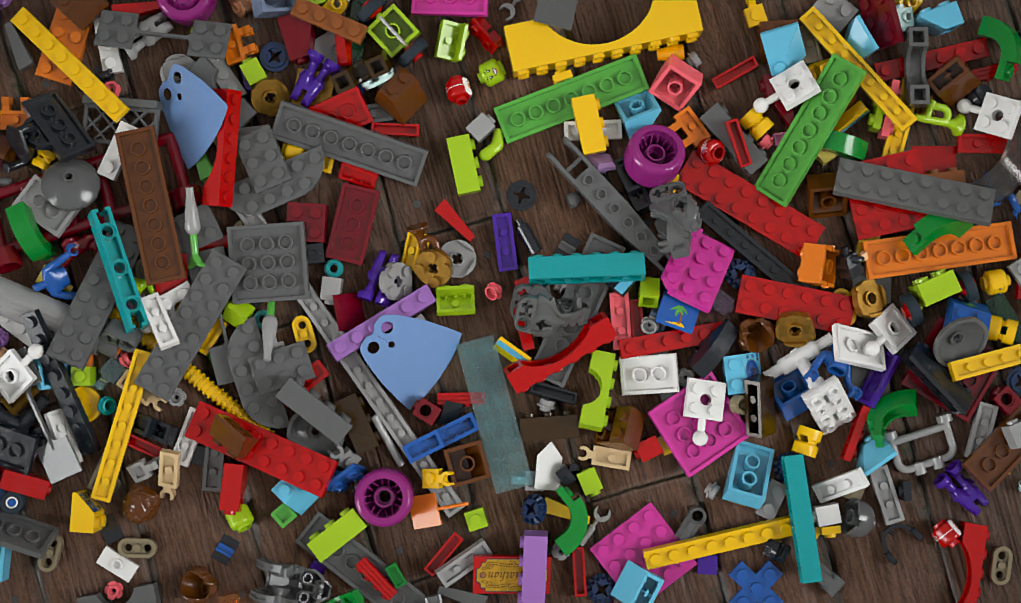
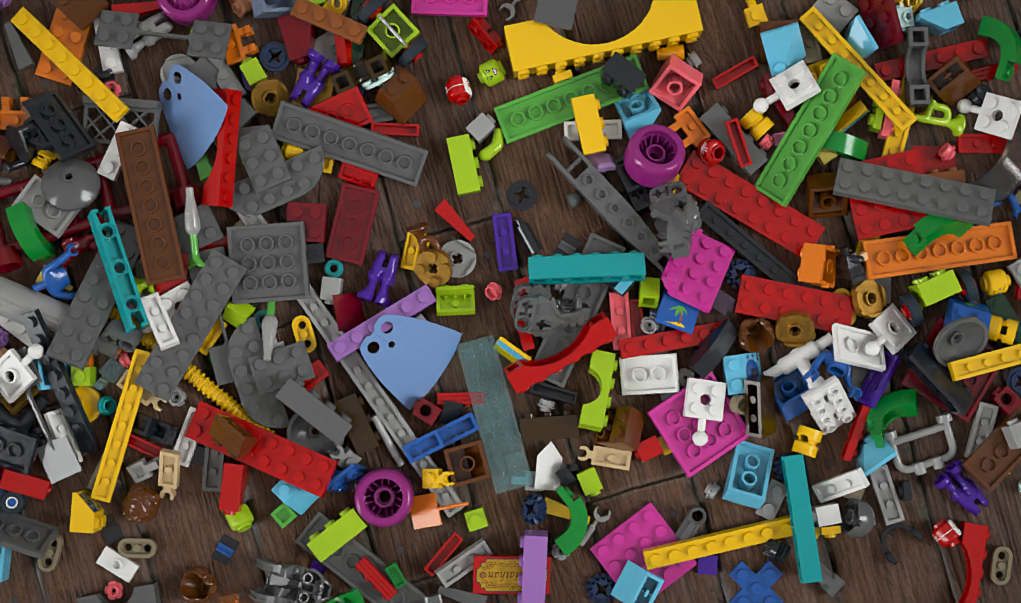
(404, 281): light grey plate -> none
(451, 41): lime bracket -> none
(579, 574): red piece -> none
(622, 75): none -> black brick
(947, 152): none -> coral plate

